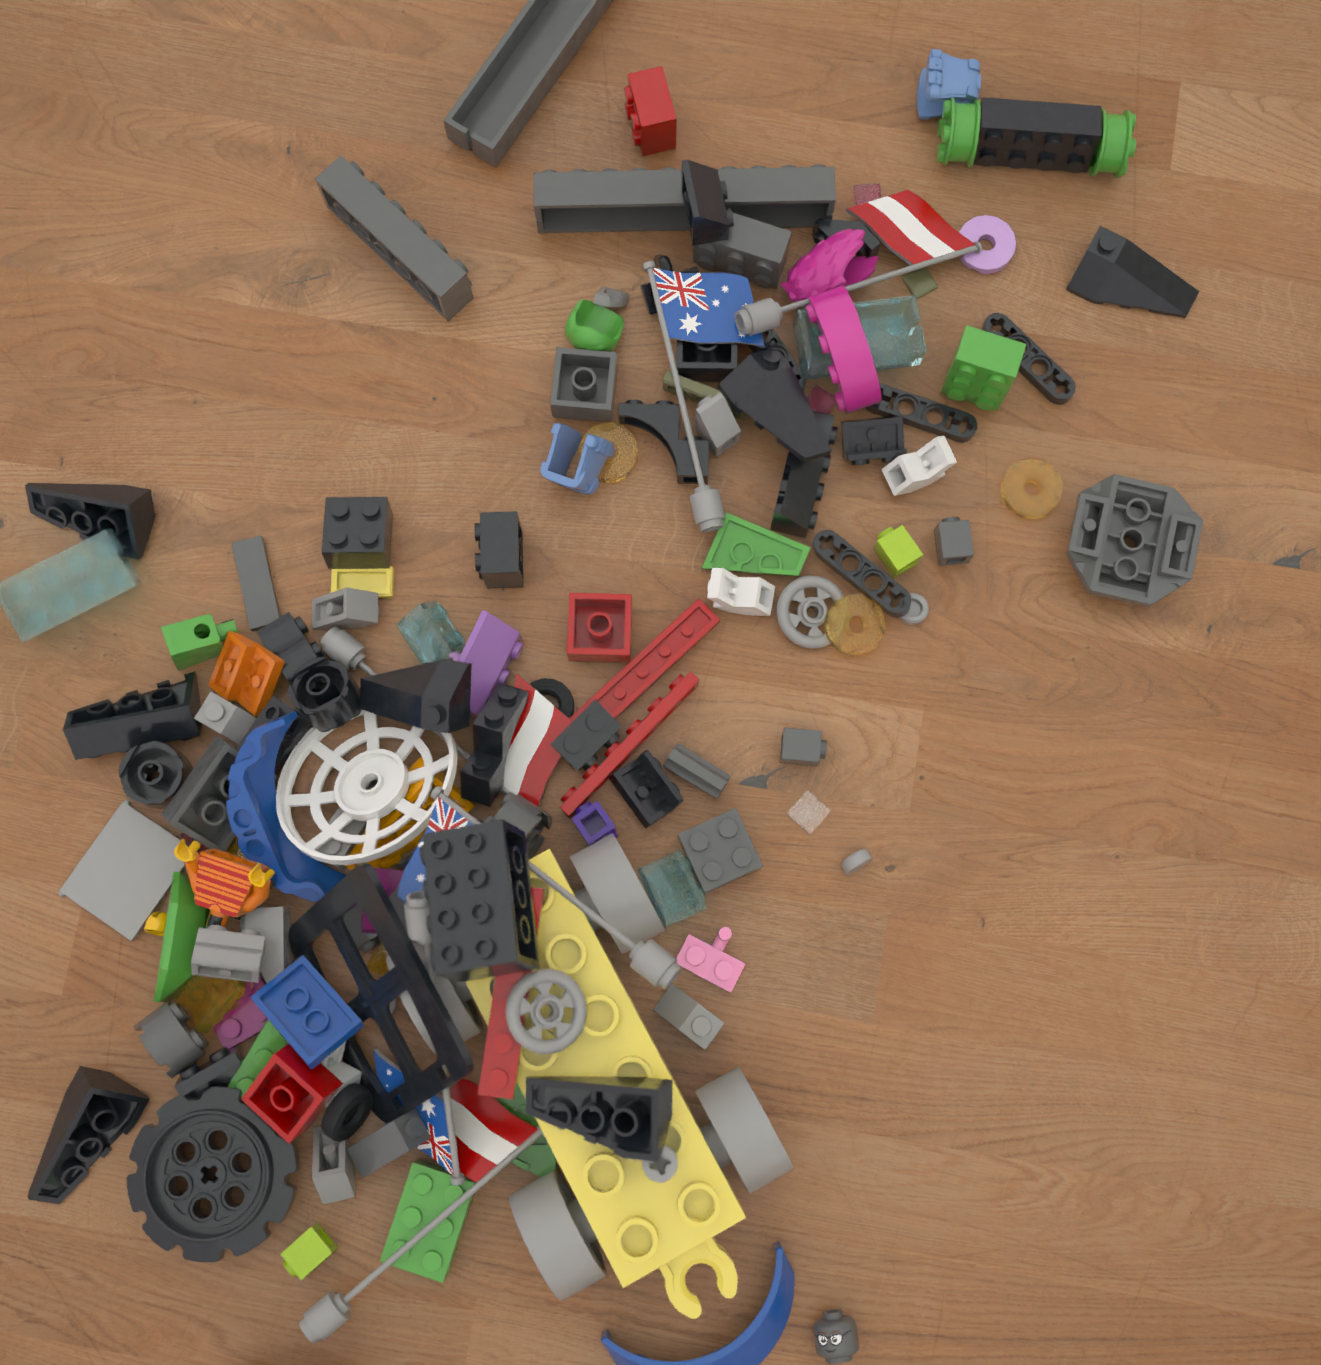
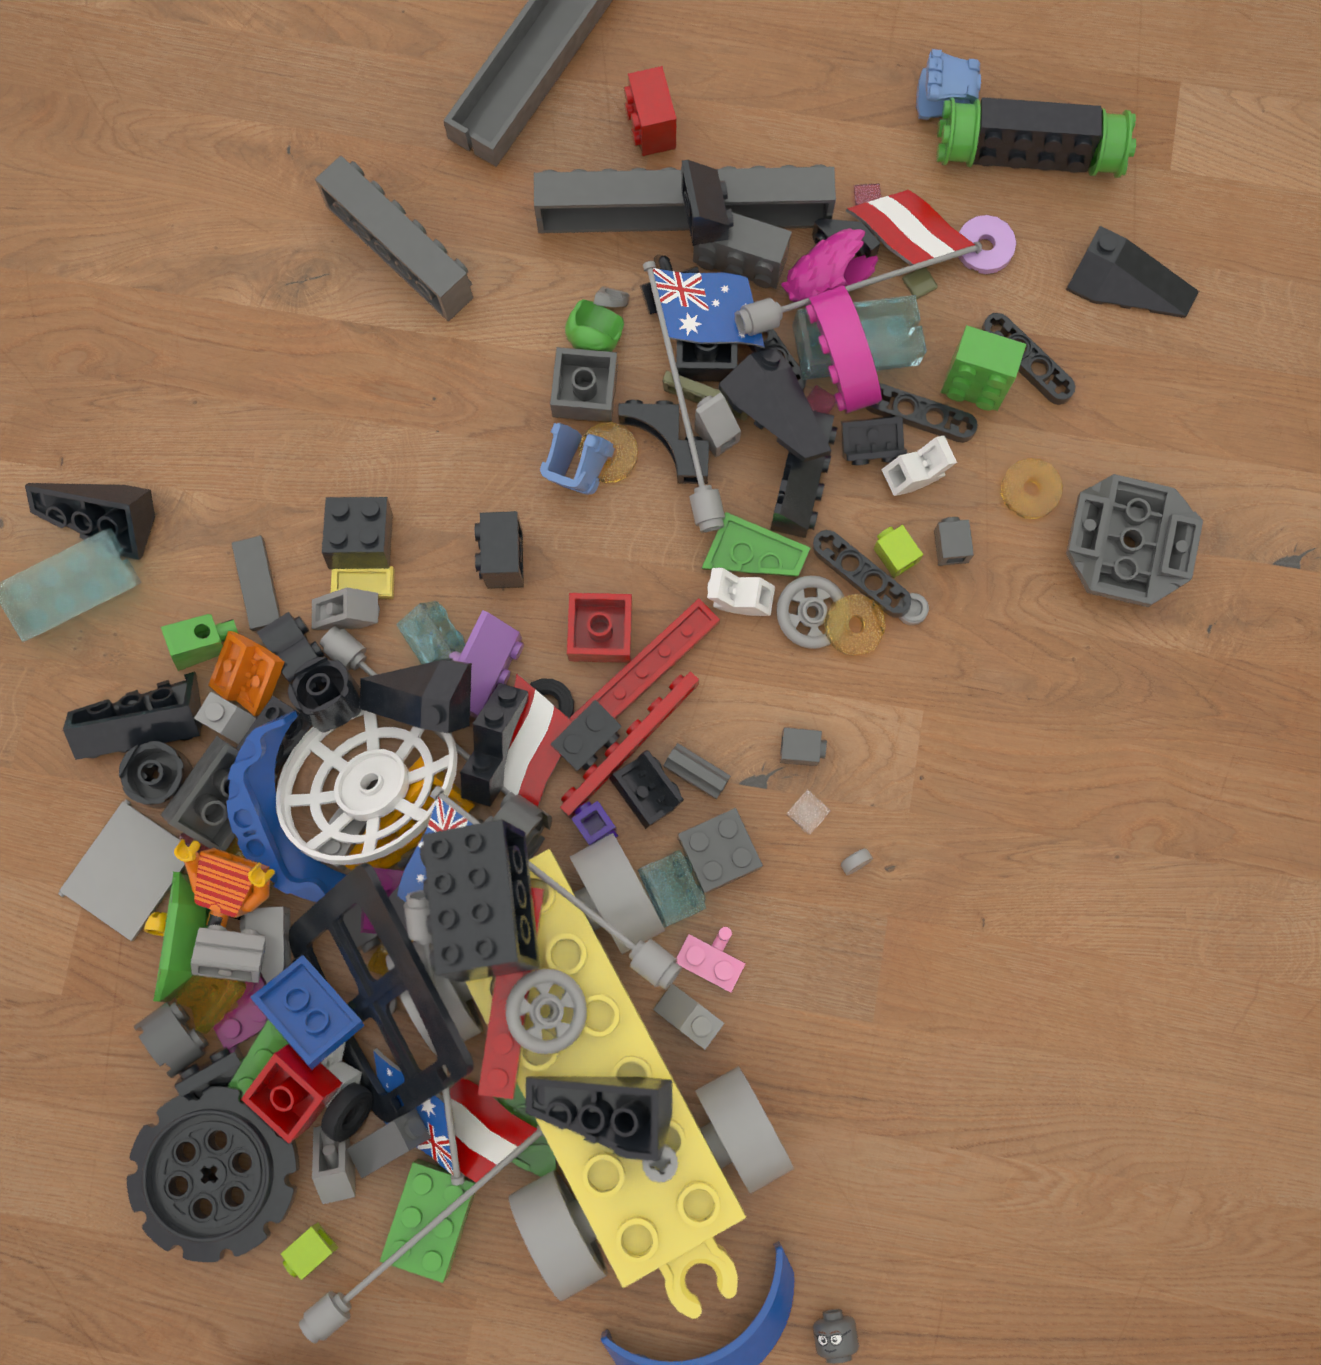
(88, 1122): black wedge -> none

